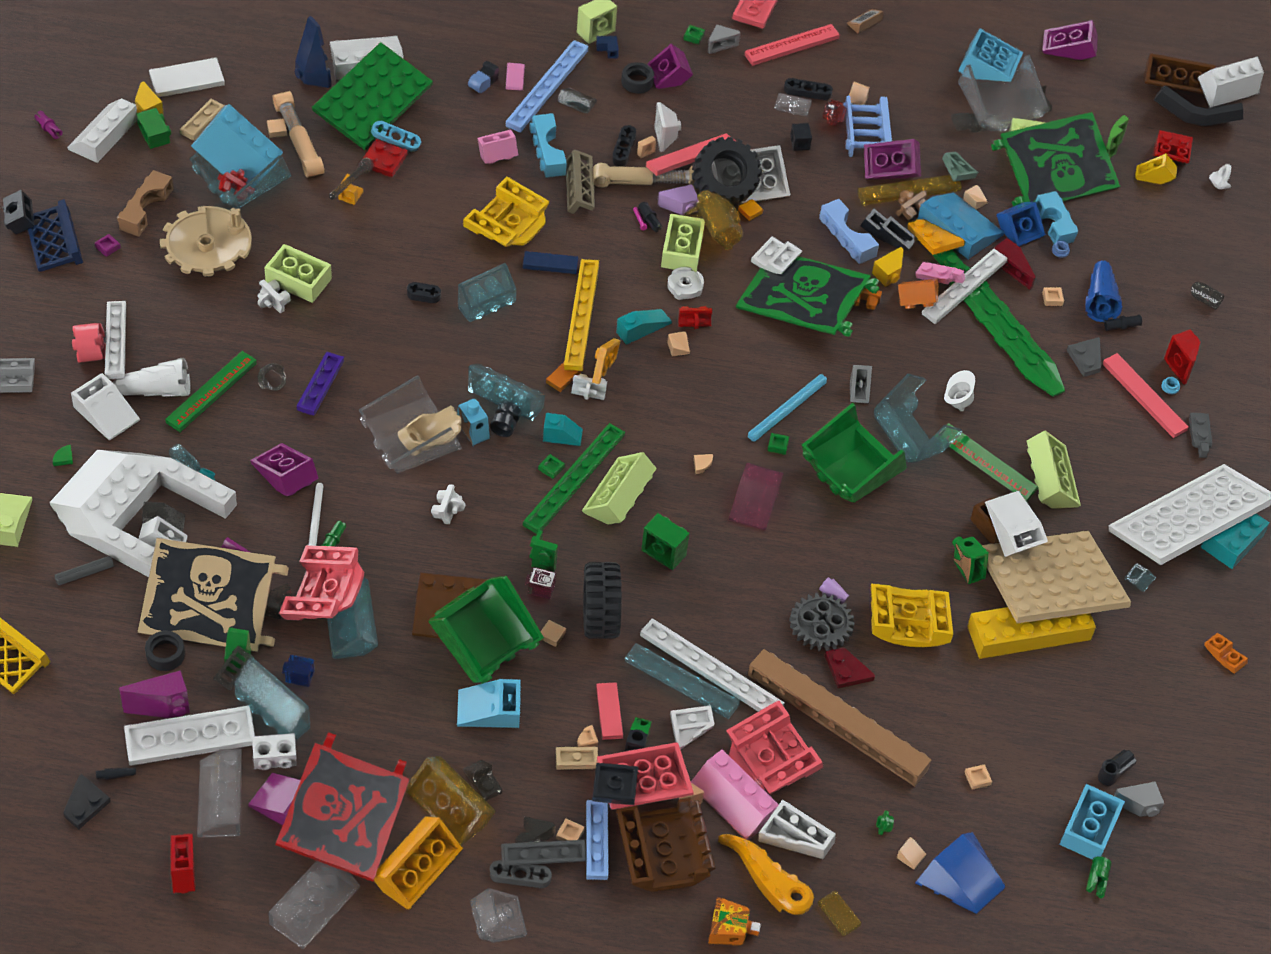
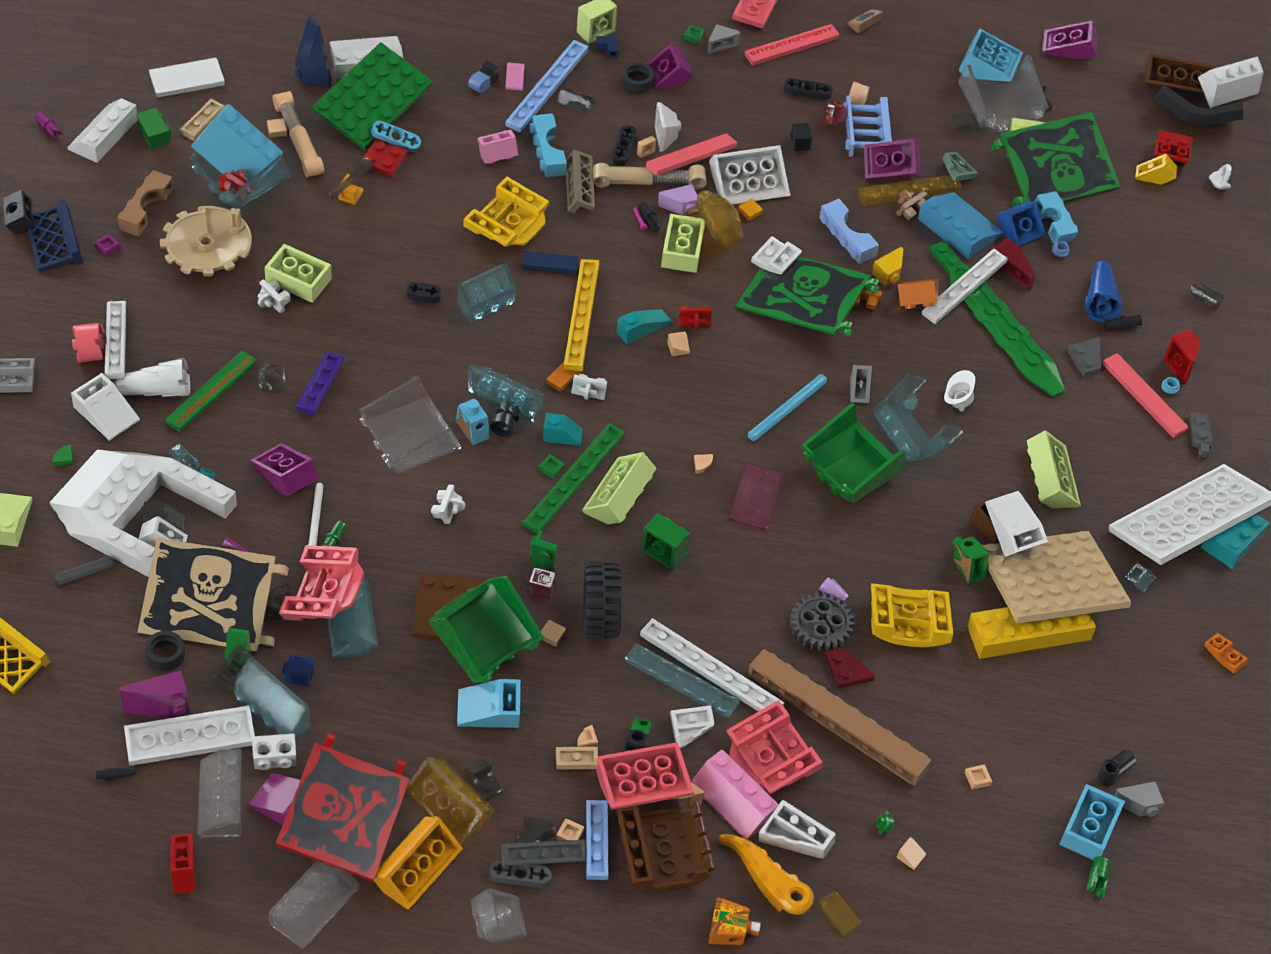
(84, 802): black wing -> none
(147, 99): yellow slope -> none
(428, 426): tan hair -> none
(605, 358): light orange wing -> none
(609, 711): coral tile -> none
(615, 783): black tile -> none
(683, 291): white plate -> none
(741, 156): black tyre -> none
(778, 443): green tile -> none
(793, 104): clear plate -> none
(888, 230): black slope -> none
(934, 237): light orange wing -> none
(942, 273): bright pink hinge -> none
(963, 874): blue wedge -> none
(975, 197): light nougat slope -> none
(993, 466): green tile -> none
(1053, 296): light nougat tile -> none
(1116, 135): bright green slope -> none

